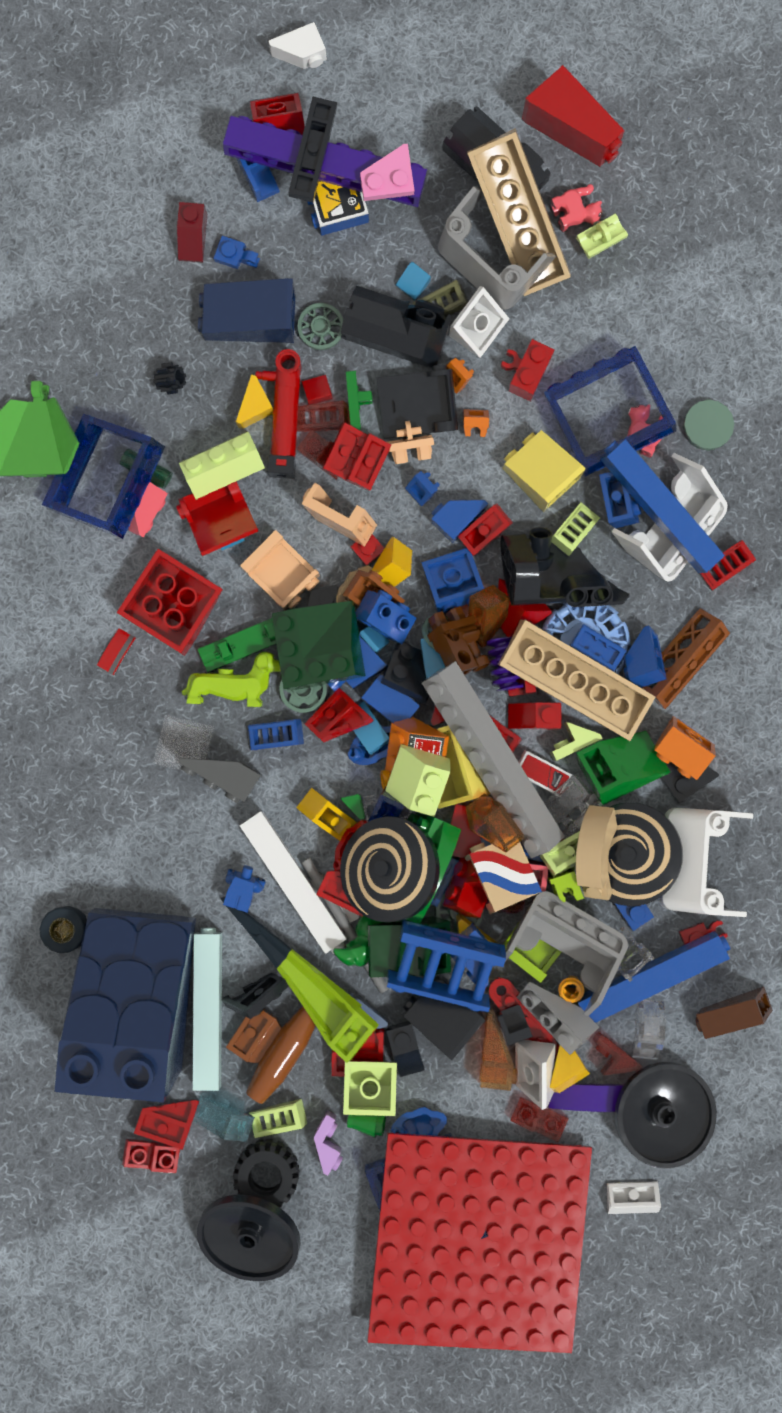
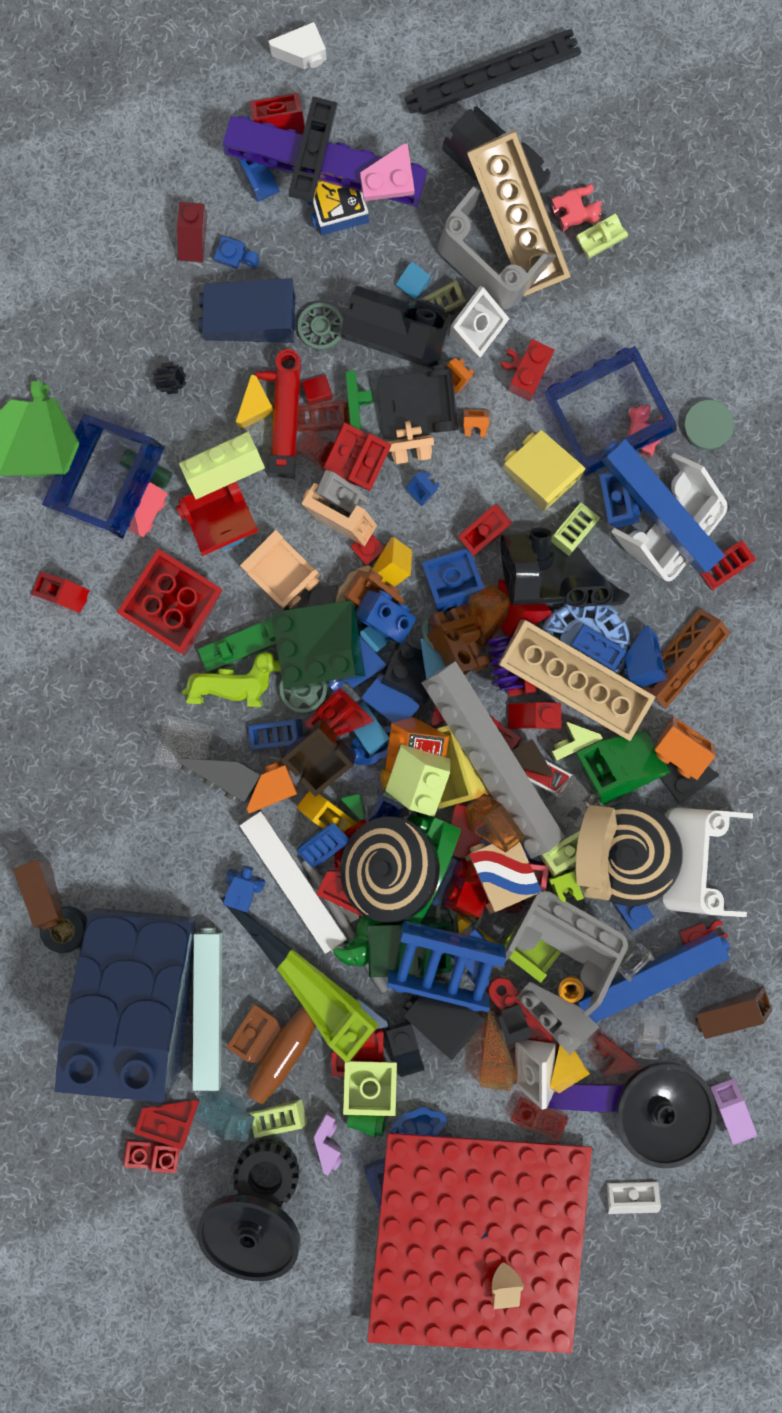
(40, 893): none -> reddish brown slope
(60, 592): none -> red slope
(116, 651): red sticker -> none
(257, 995): black wing -> none
(272, 787): none -> orange slope
(321, 755): none -> dark brown piece
(321, 846): none -> blue slope
(340, 492): none -> light grey hinge
(457, 516): blue slope -> none
(493, 73): none -> black hinge
(506, 1288): none -> tan tile
(532, 759): none -> dark brown slope
(573, 118): red slope -> none
(733, 1111): none -> lavender slope

